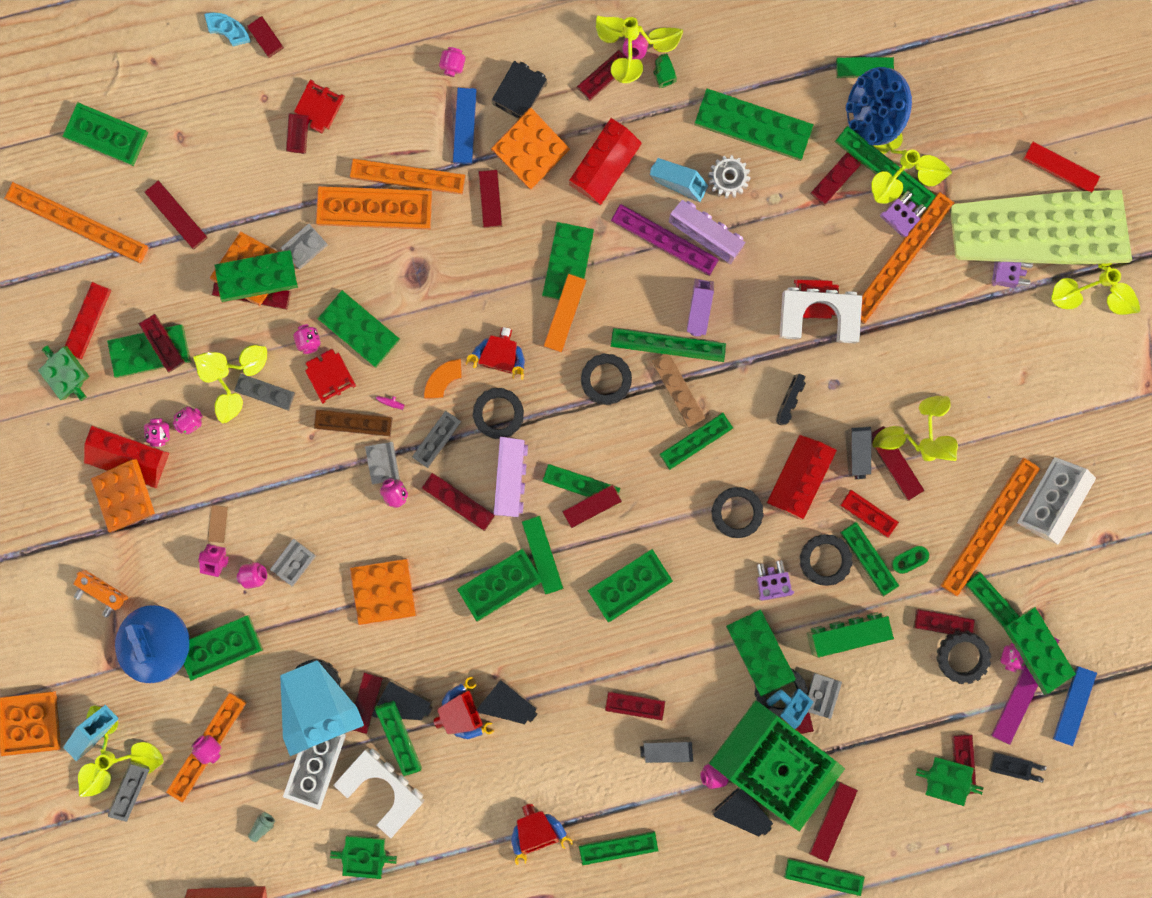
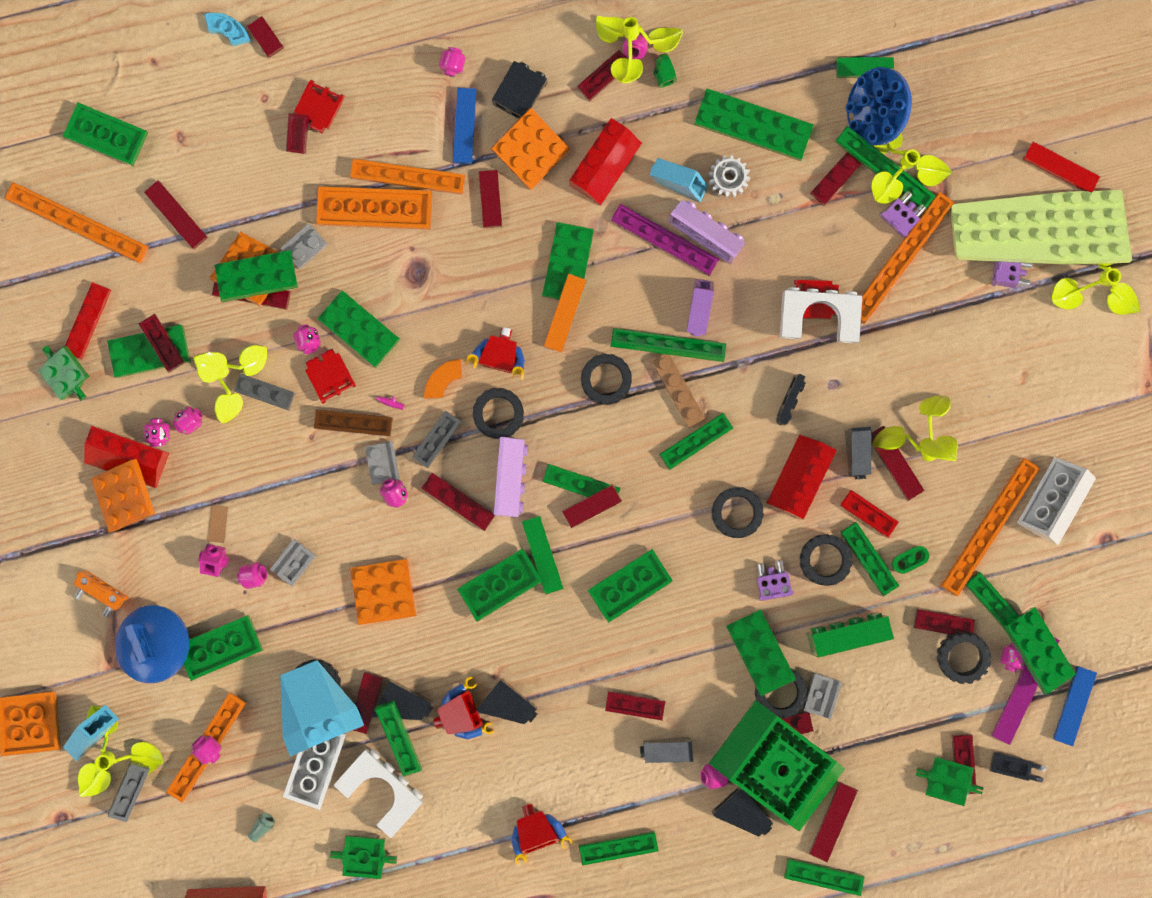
(796, 706): dark azure plate -> none

